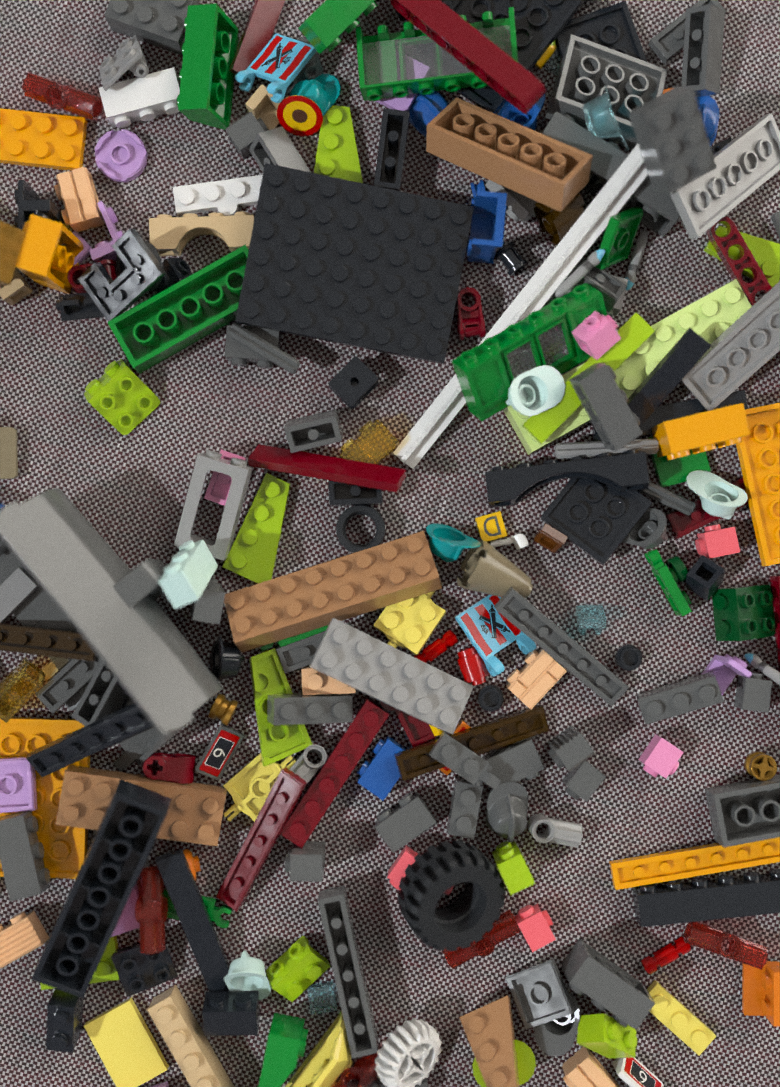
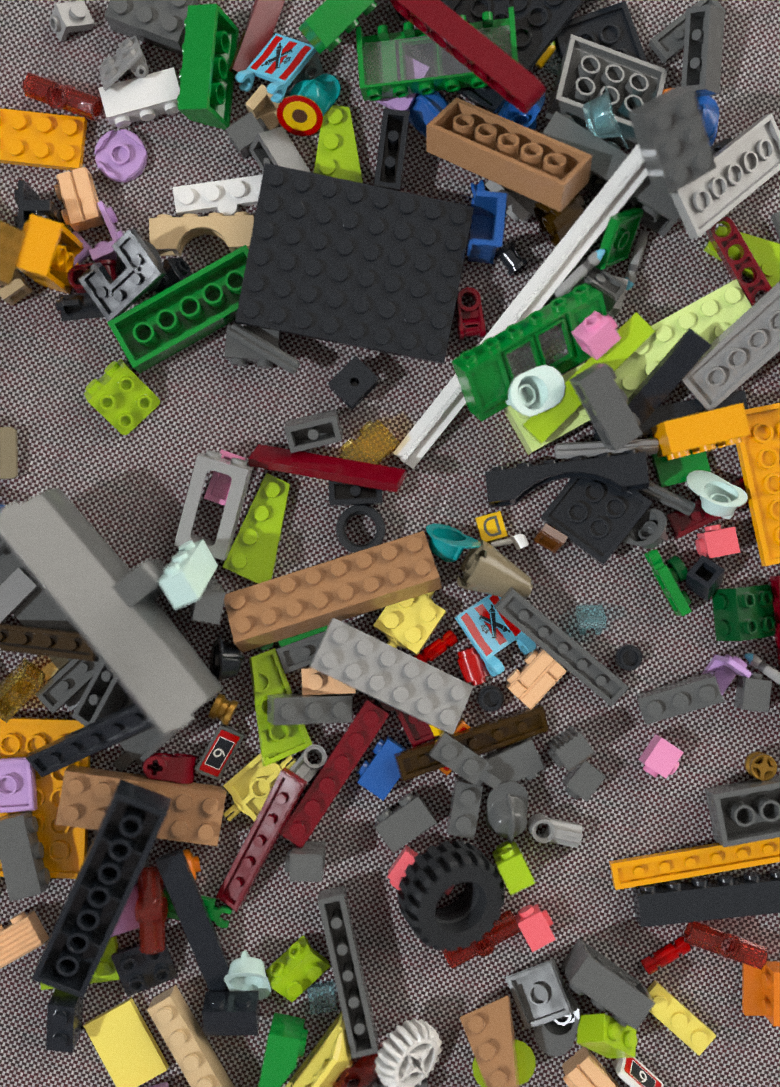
(69, 18): none -> light grey bracket

